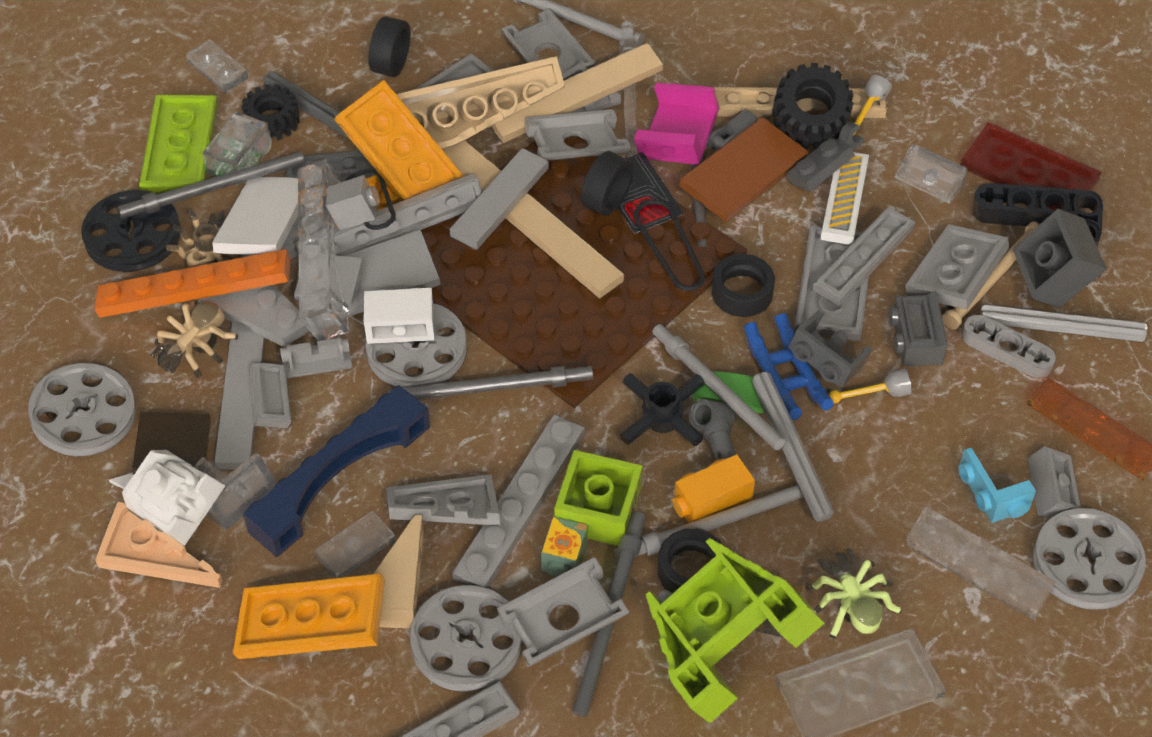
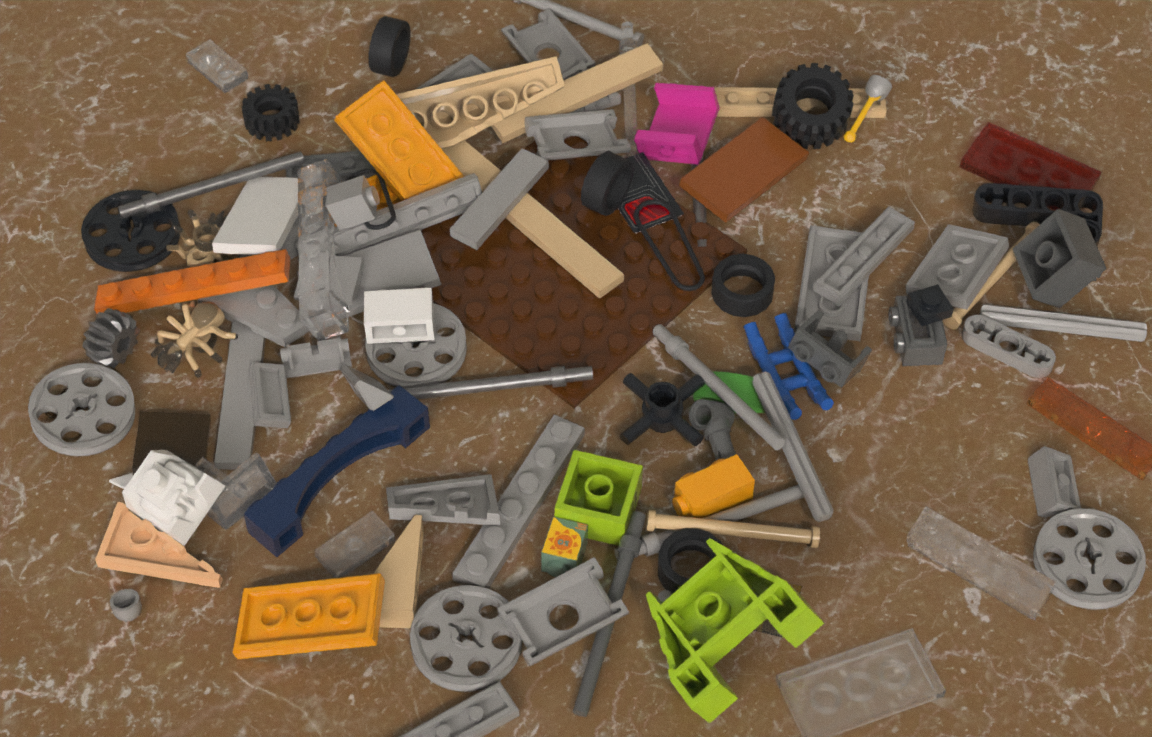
(111, 338): none -> flat silver gear
(126, 605): none -> light grey hinge
(176, 141): lime tile -> none
(237, 145): clear brick -> none
(306, 101): dark grey axle -> none
(367, 388): none -> light grey slope
(729, 528): none -> tan bar
(731, 129): dark grey bar -> none
(826, 159): dark grey plate -> none
(845, 201): tile -> none
(857, 601): animal -> none
(896, 384): hinge -> none
(929, 305): none -> black plate
(932, 173): clear slope -> none
(997, 504): medium azure bracket -> none

